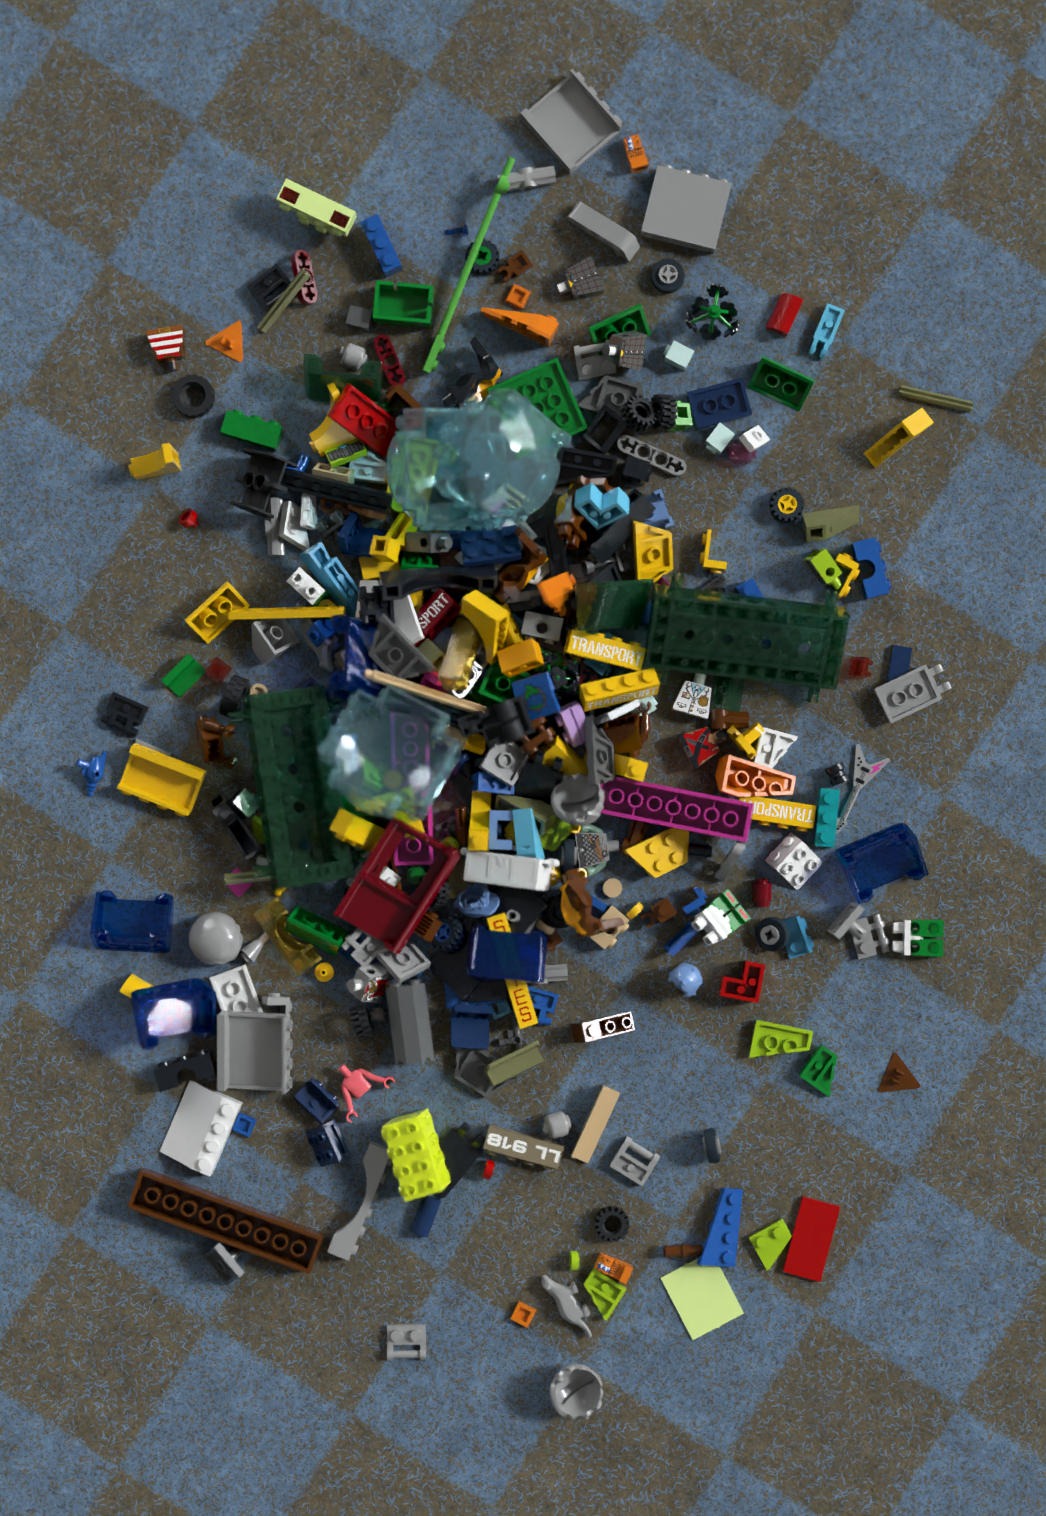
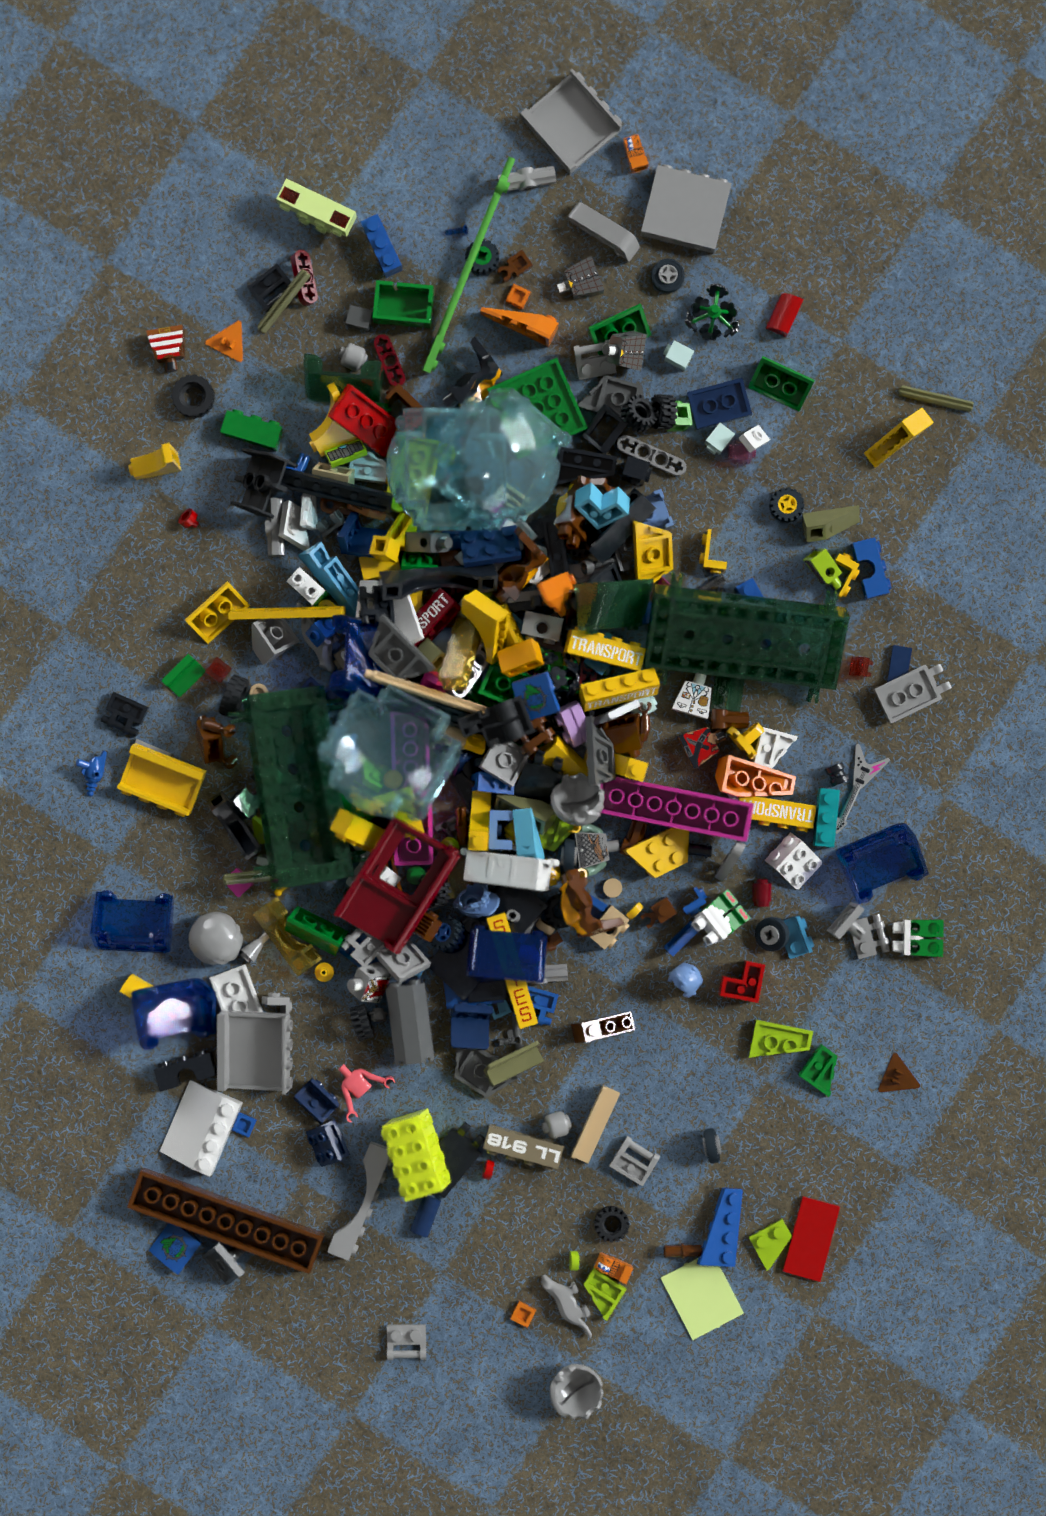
(175, 1247): none -> blue slope
(827, 328): medium azure hinge -> none

